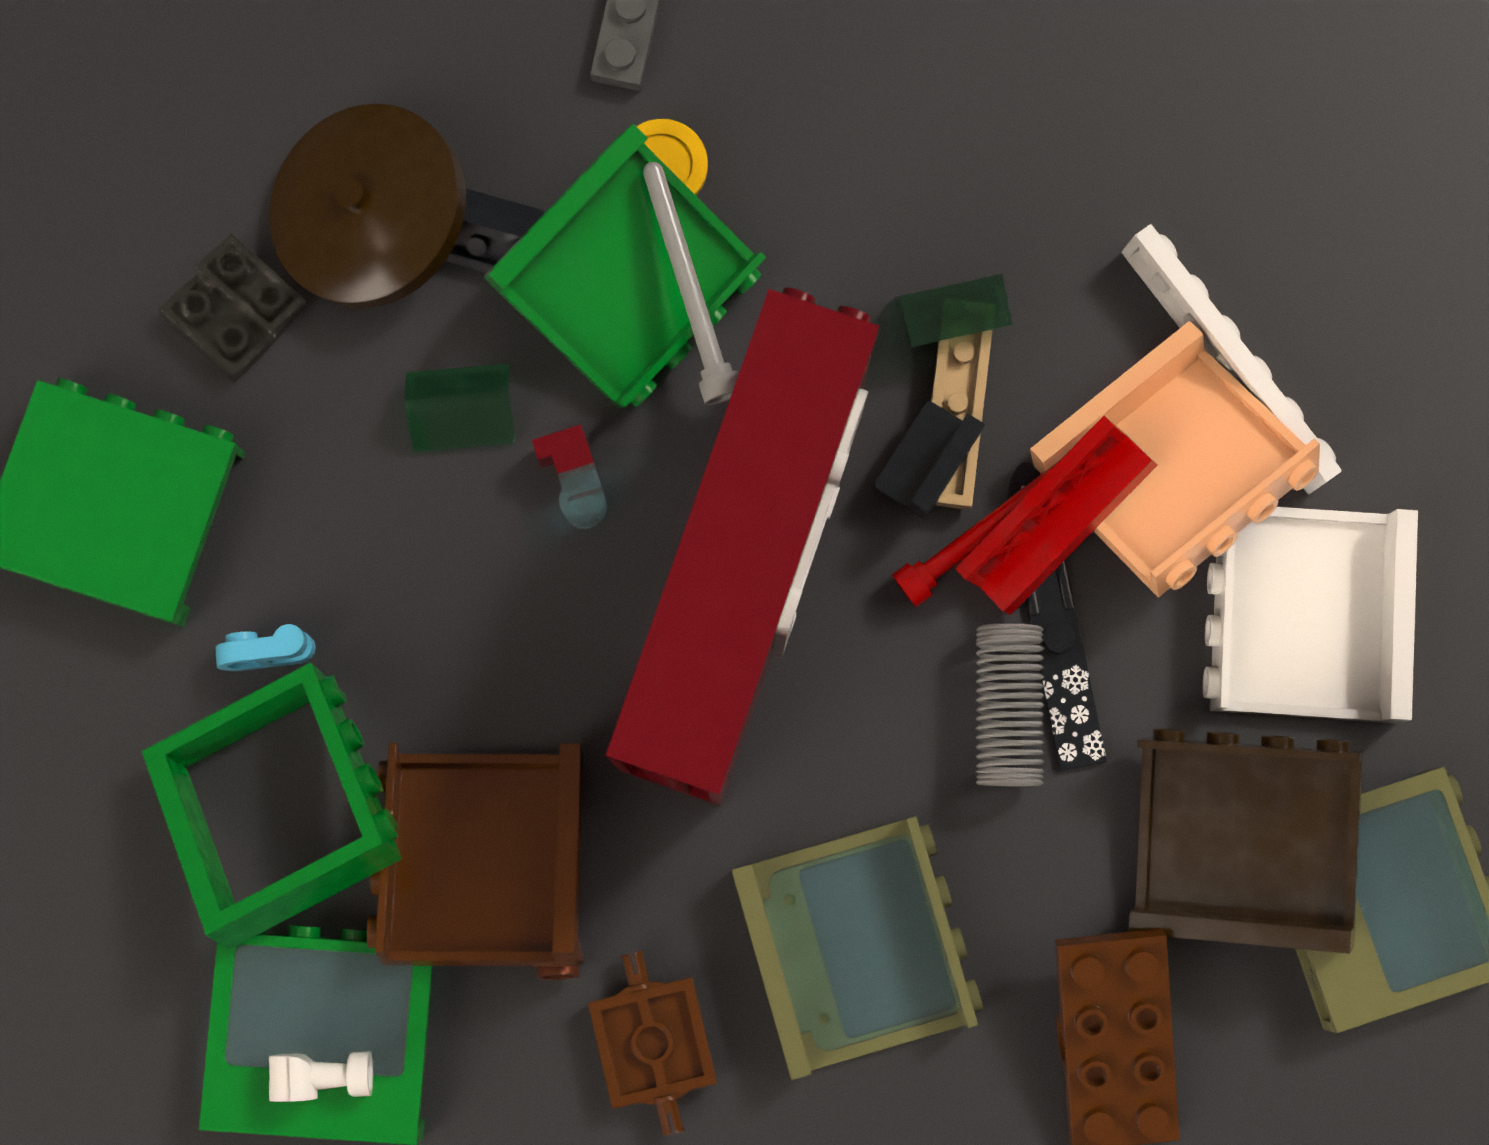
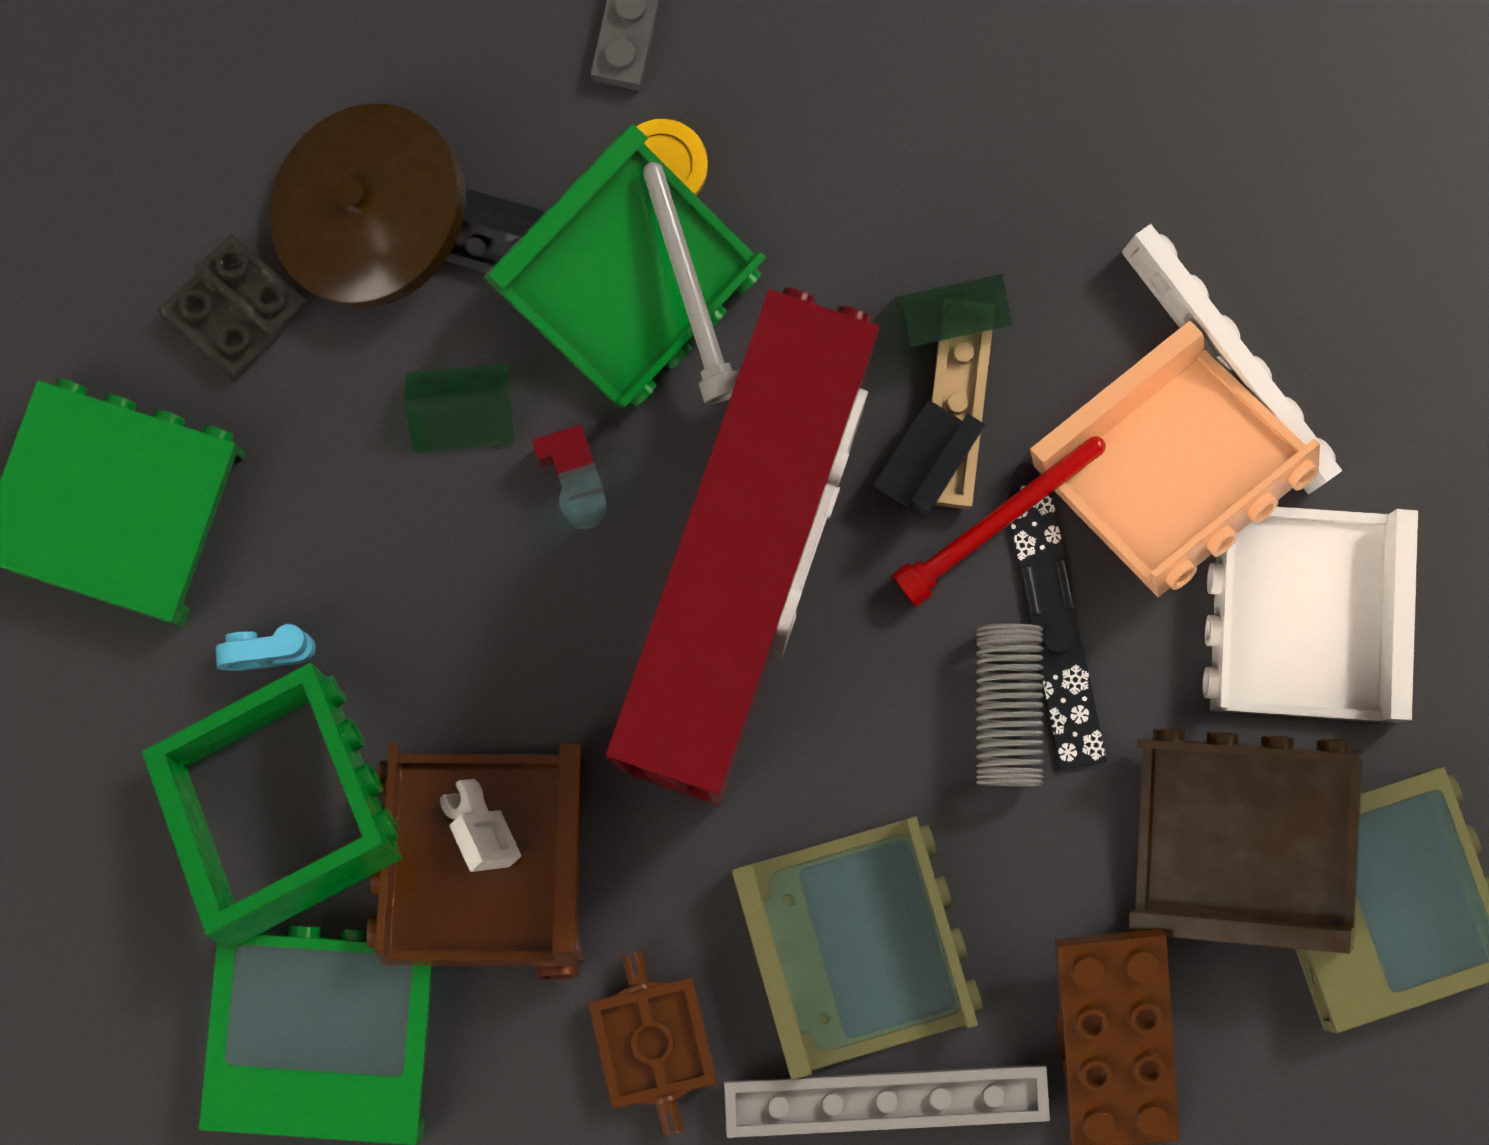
(299, 1078): white leg -> none
(479, 832): none -> white plate
(886, 1101): none -> light grey plate
(1057, 515): red fence -> none

